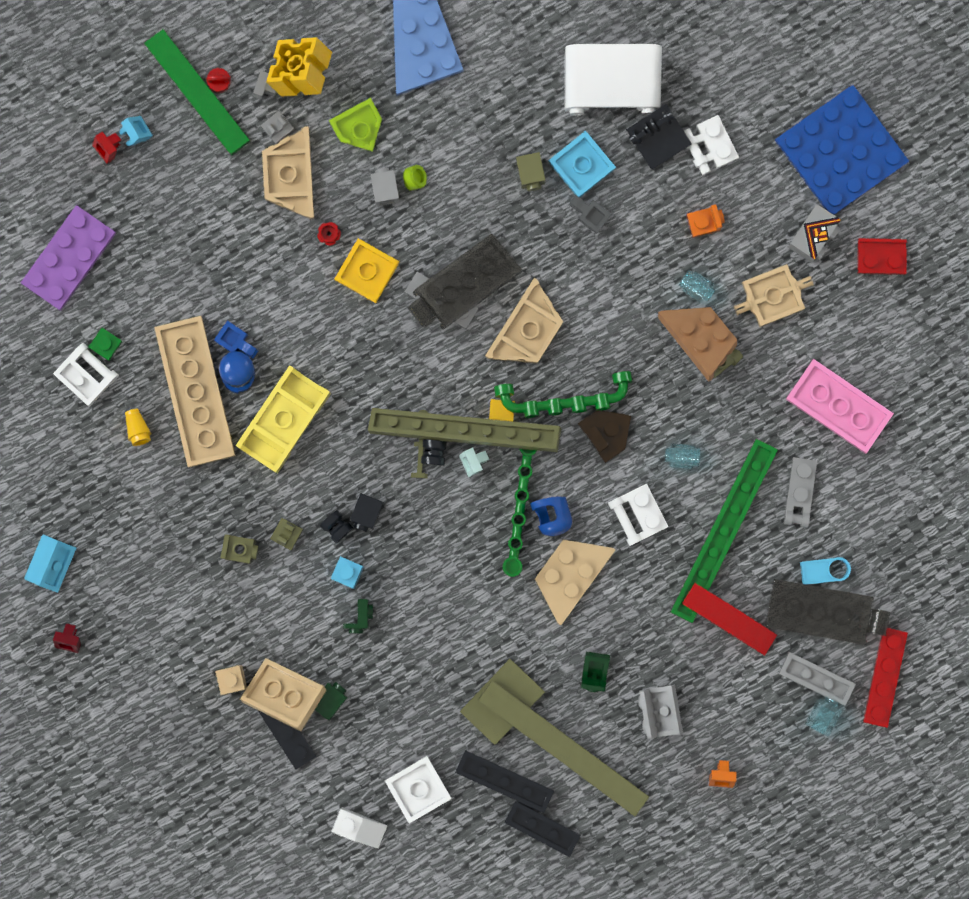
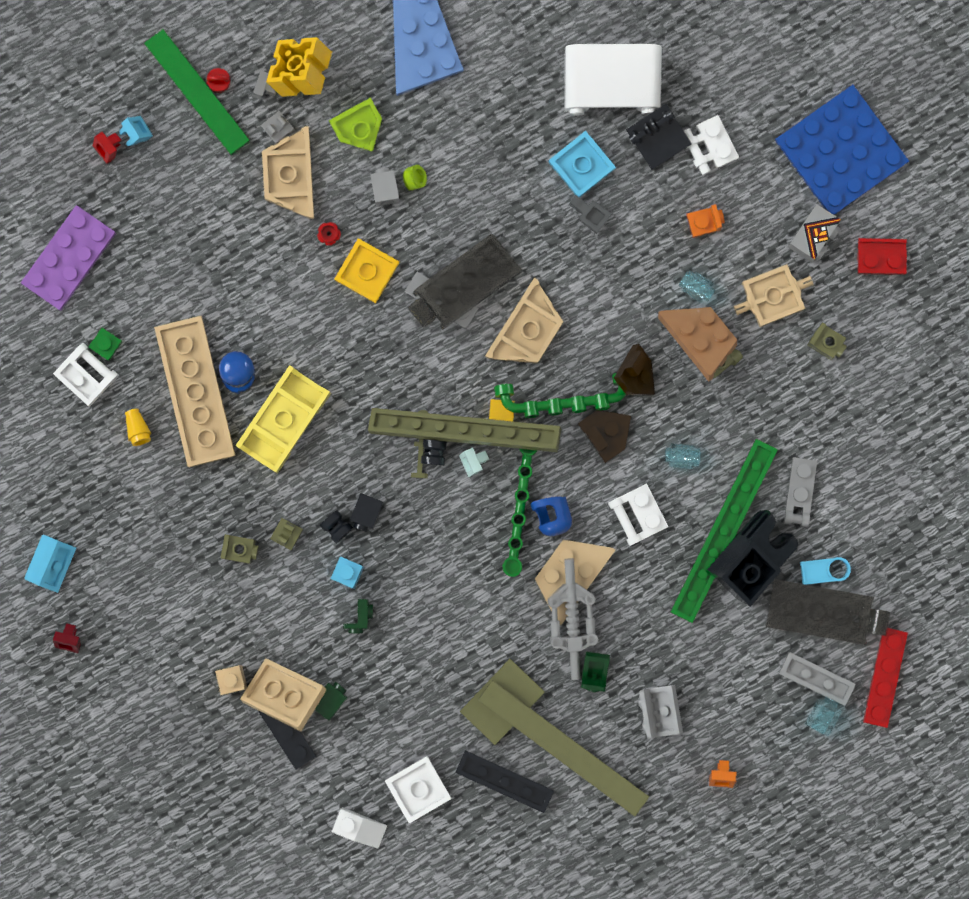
(233, 339): blue plate -> none
(530, 171): olive brick -> none
(542, 828): black plate -> none
(574, 642): none -> light grey bar
(636, 373): none -> dark brown plate
(729, 619): red slope -> none
(751, 560): none -> black brick
(818, 342): none -> olive brick
(839, 406): bright pink plate -> none

